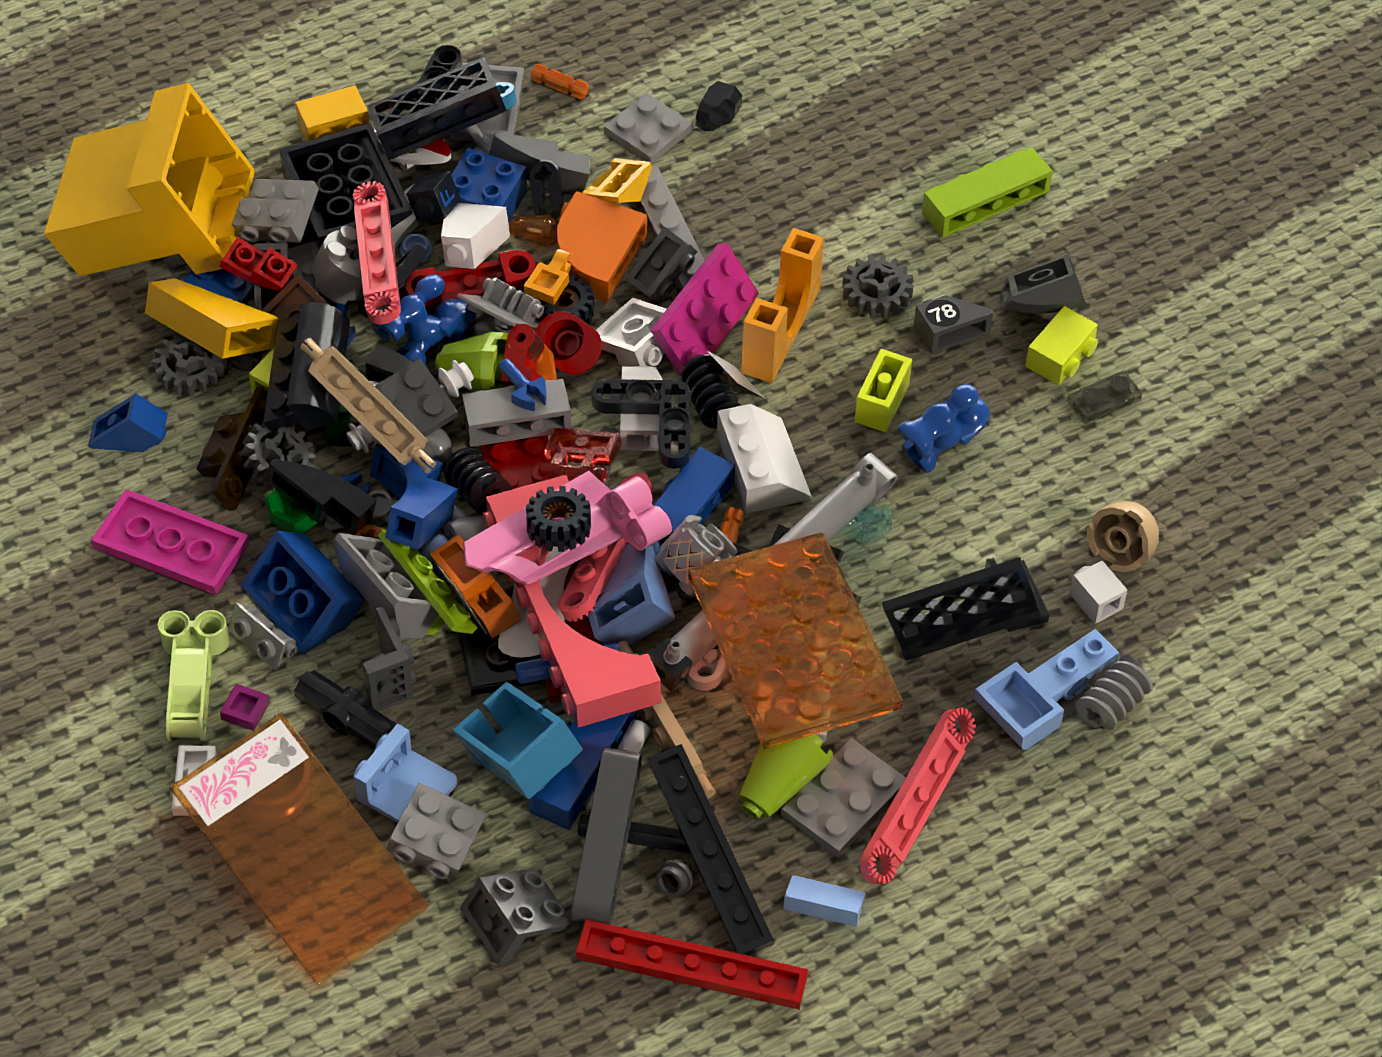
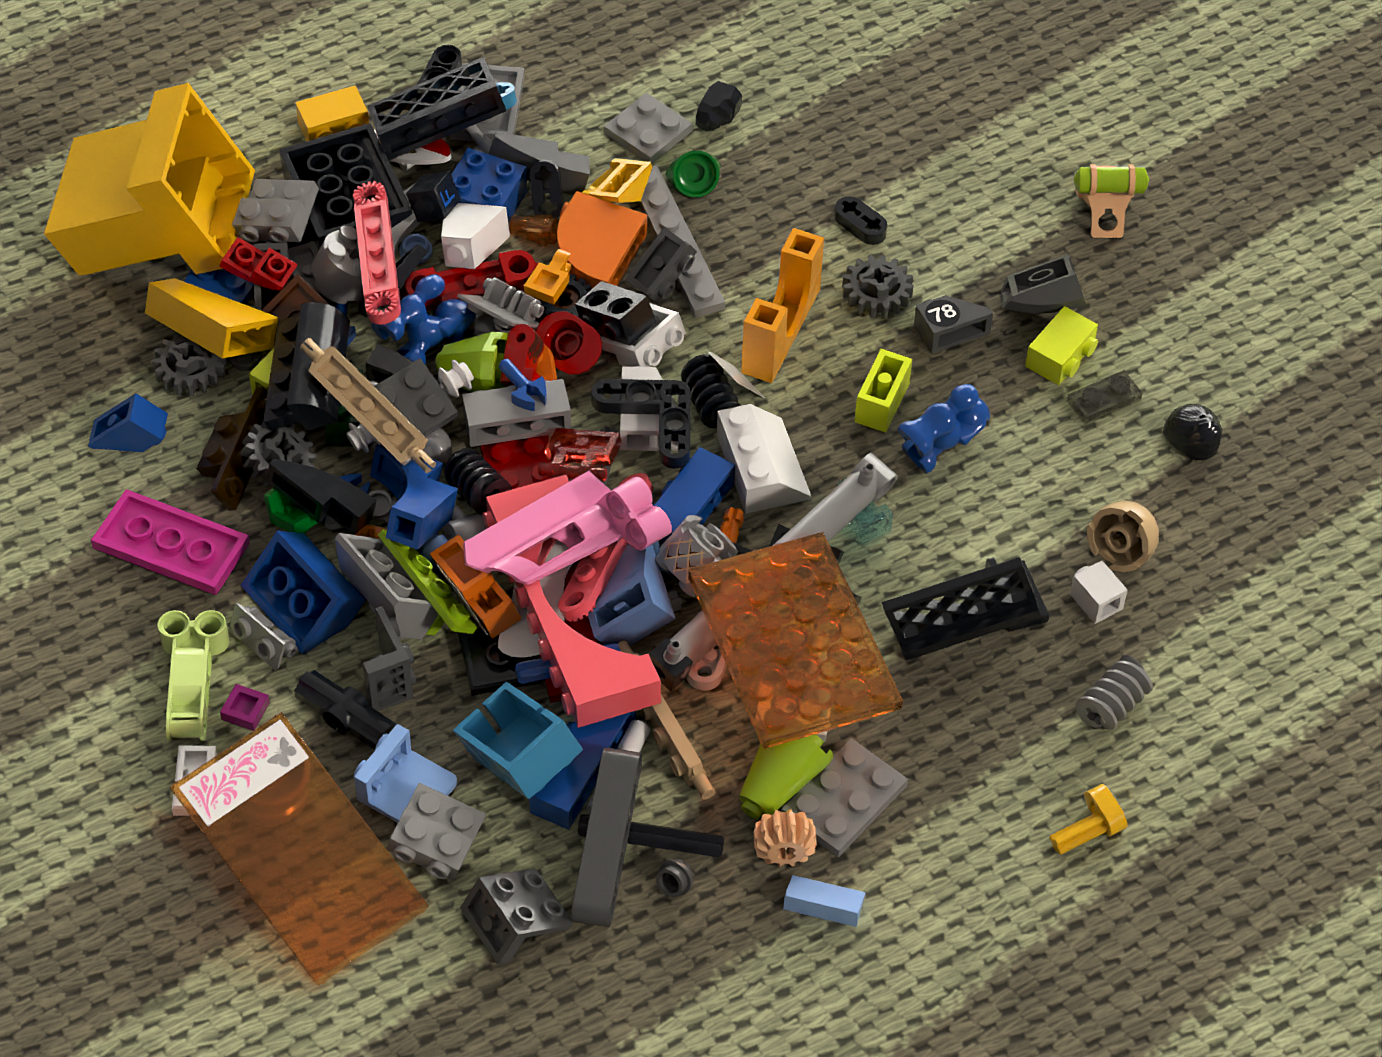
(555, 504): black bush -> none
(559, 81): orange axle -> none
(616, 312): none -> black brick
(692, 964): red plate -> none
(694, 173): none -> green piece
(705, 308): dark pink plate -> none
(710, 851): black plate -> none
(784, 838): none -> light nougat gear
(858, 222): none -> black beam
(917, 796): coral plate -> none
(986, 191): lime brick -> none
(1027, 702): light blue plate -> none
(1106, 818): none -> yellow piece
(1112, 189): none -> piece
(1194, 431): none -> black hair

